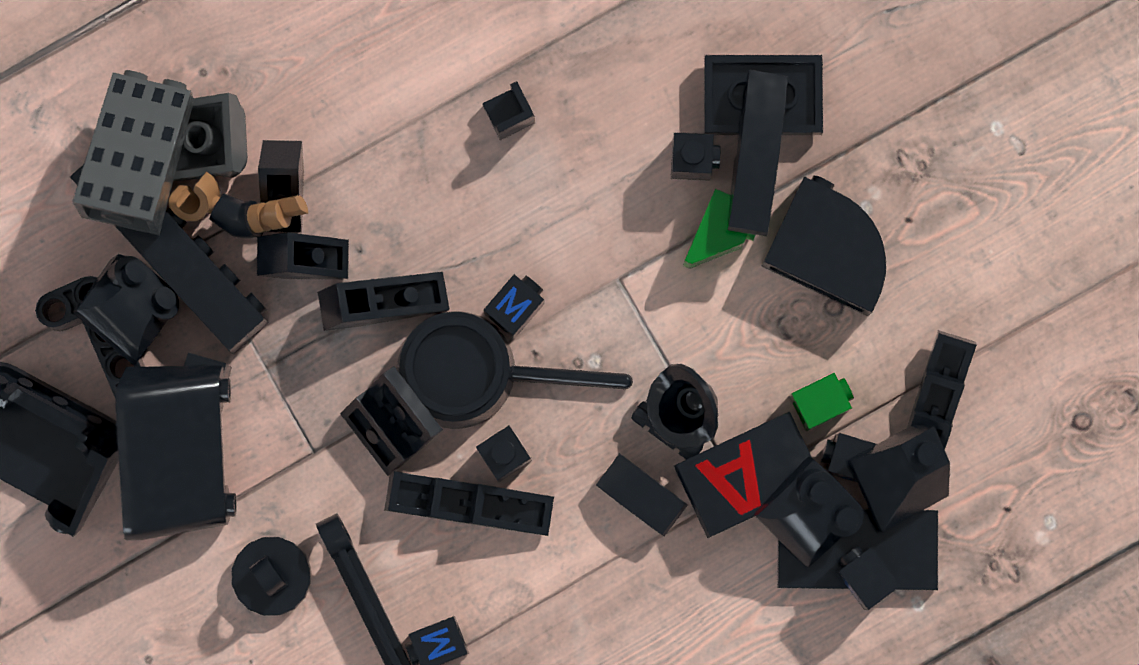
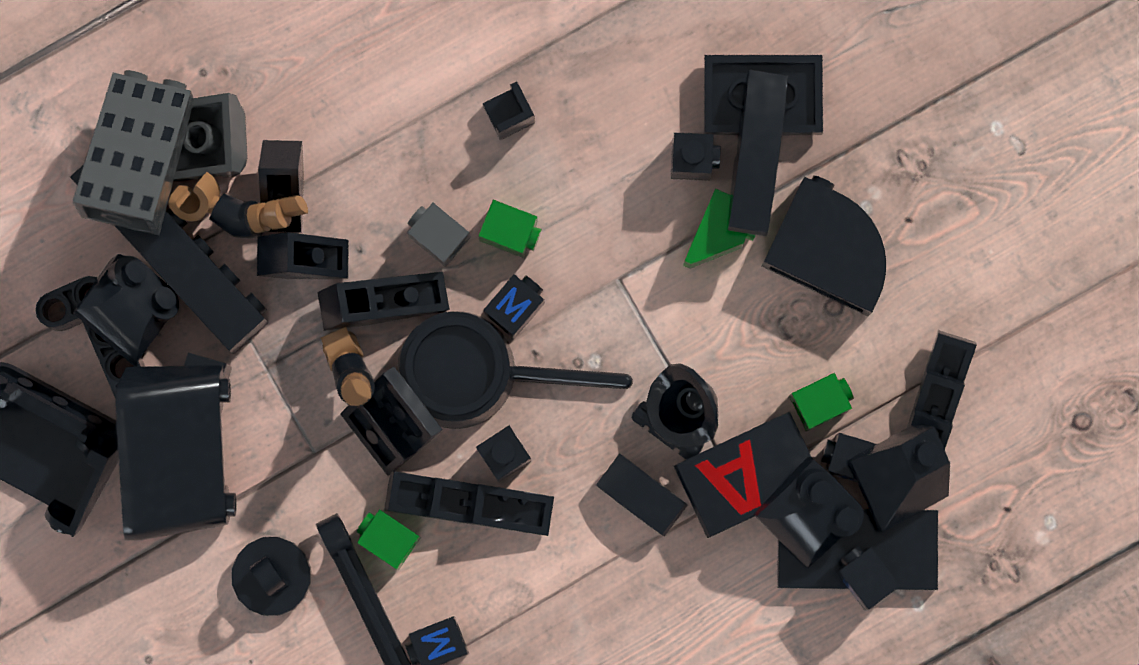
(350, 372): none -> medium nougat piece
(387, 538): none -> green brick
(437, 233): none -> dark grey brick
(510, 229): none -> green brick

